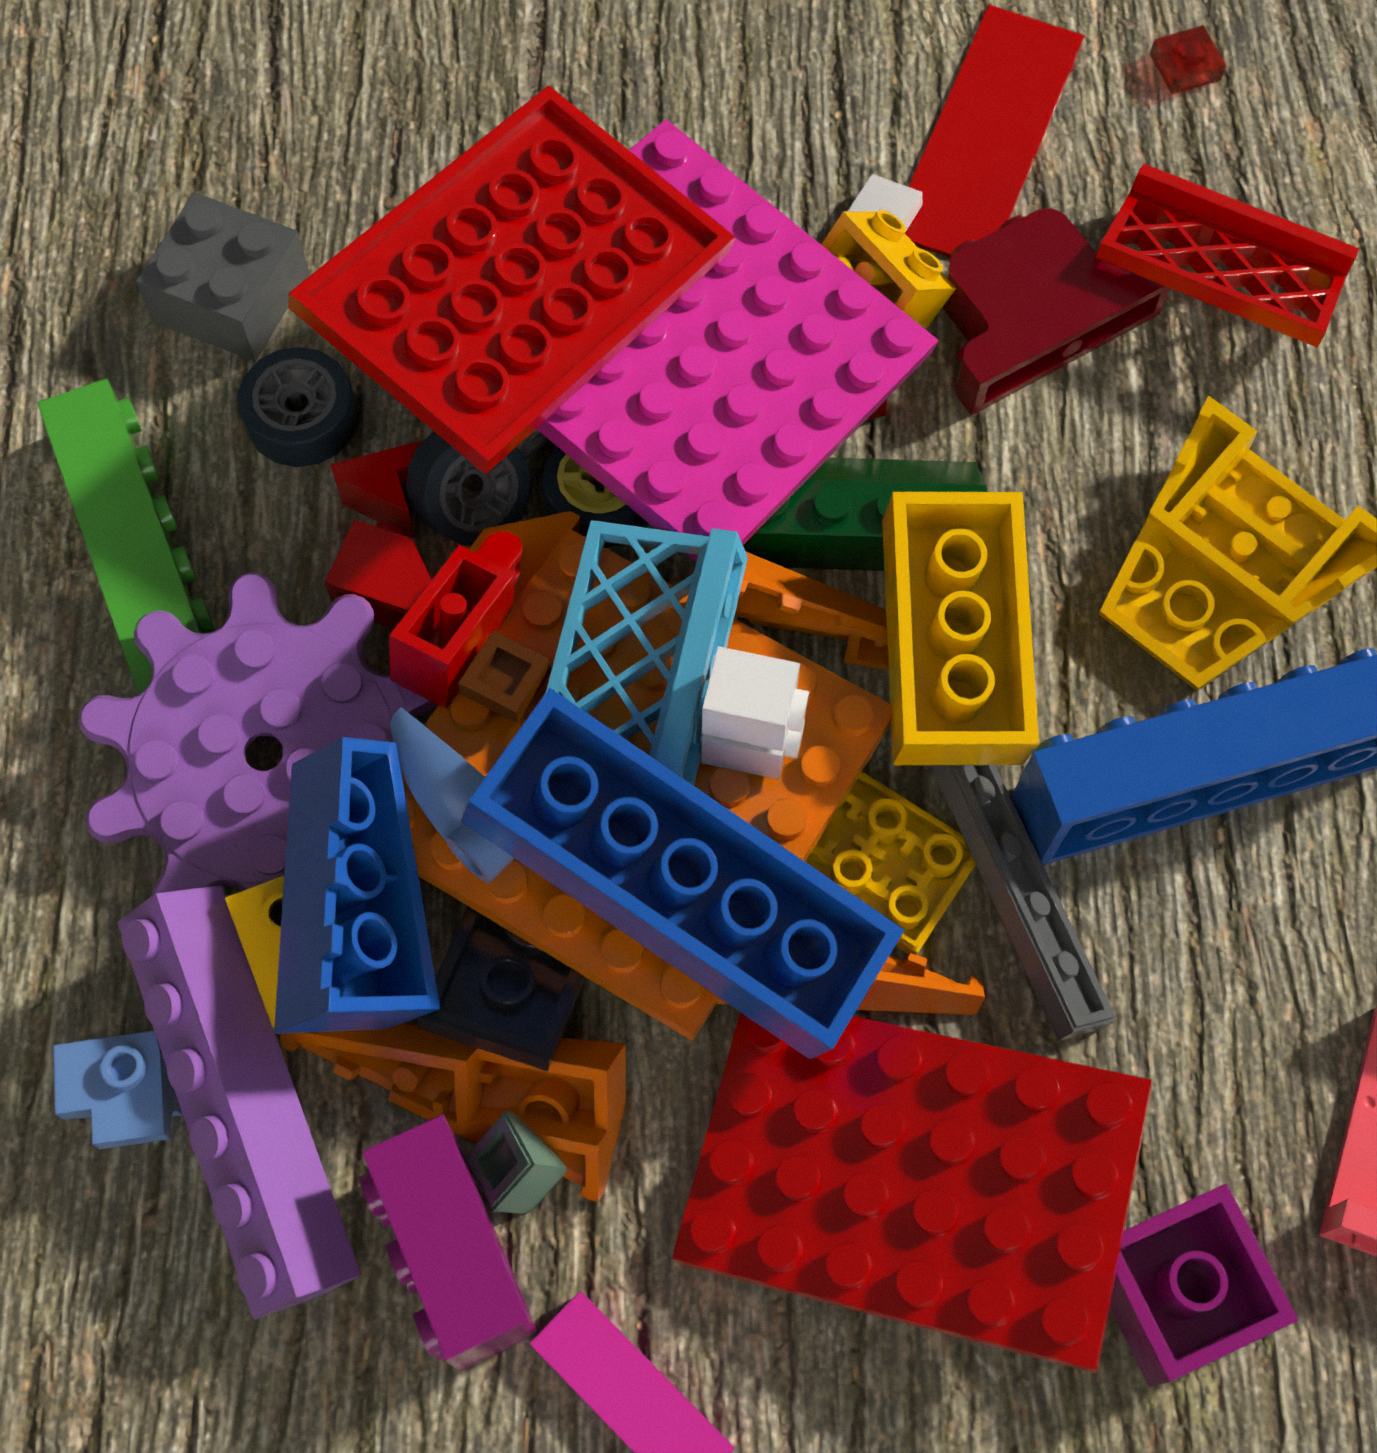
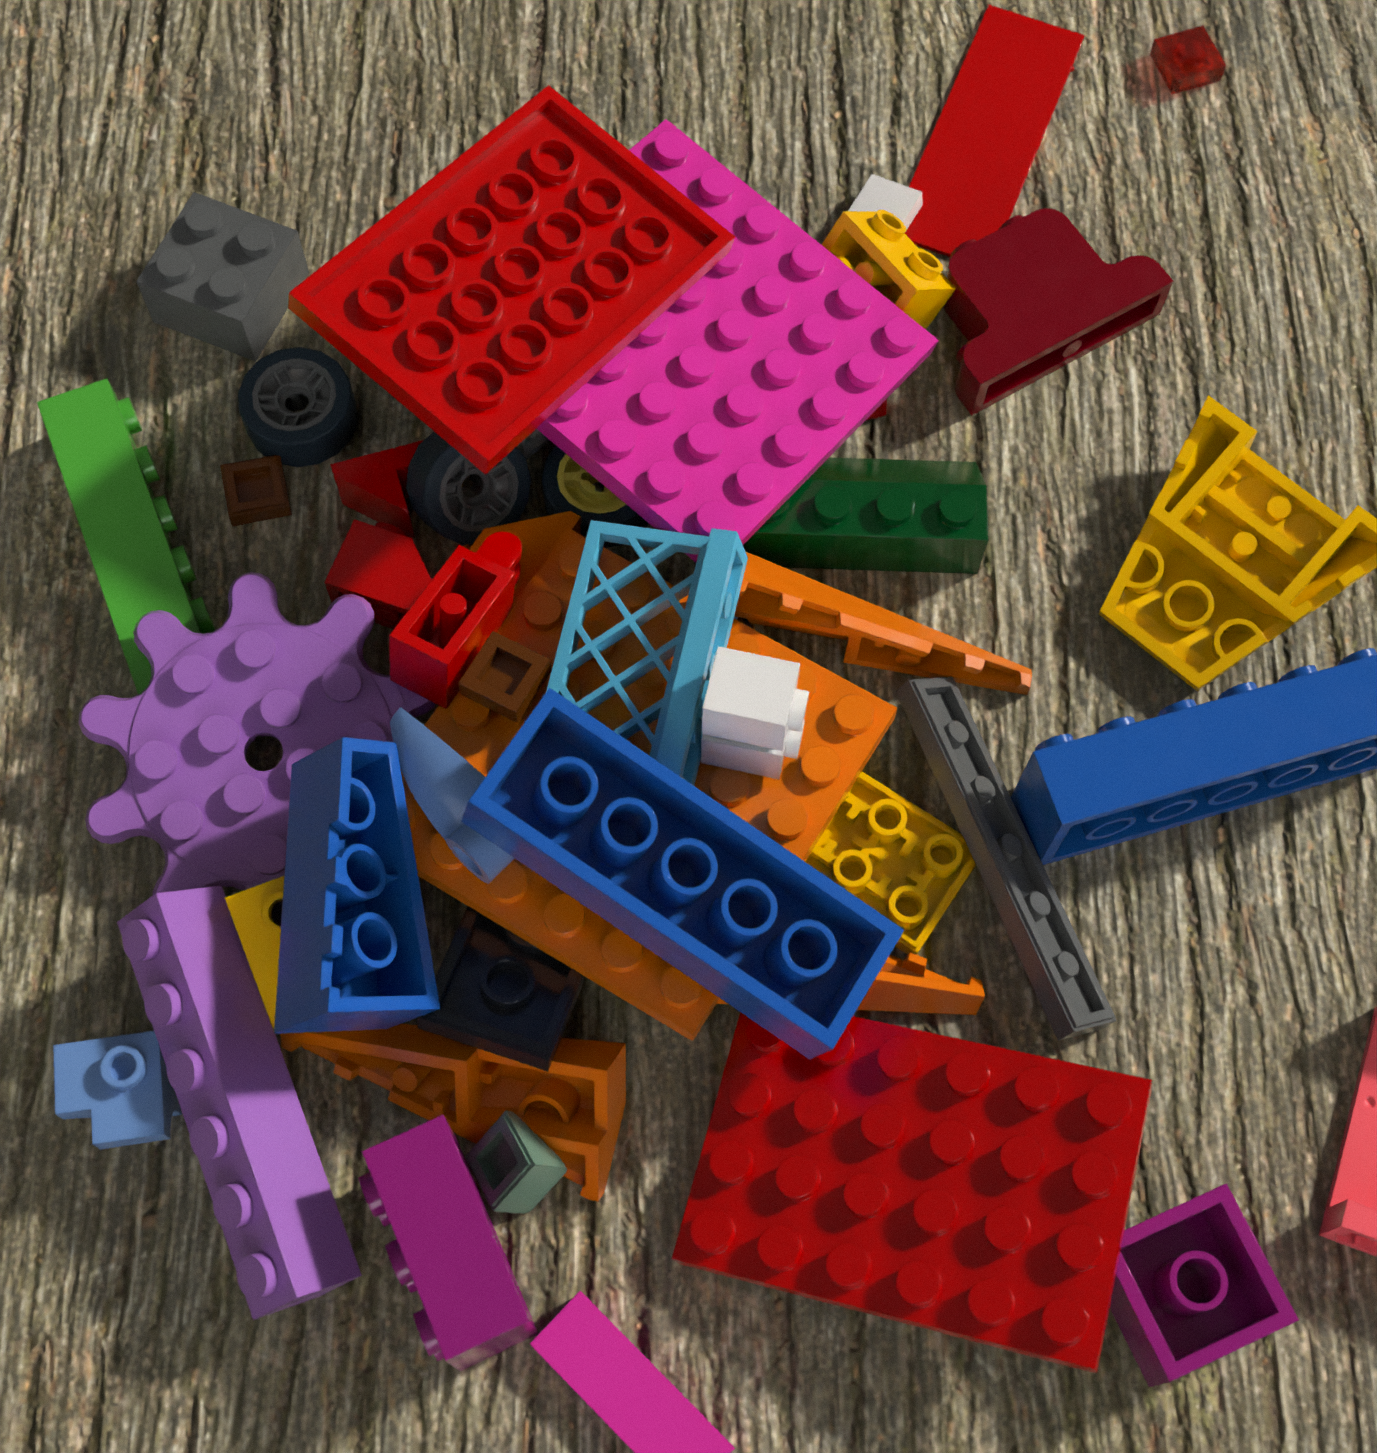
(255, 490): none -> reddish brown tile
(959, 629): yellow brick -> none
(1250, 241): red fence -> none

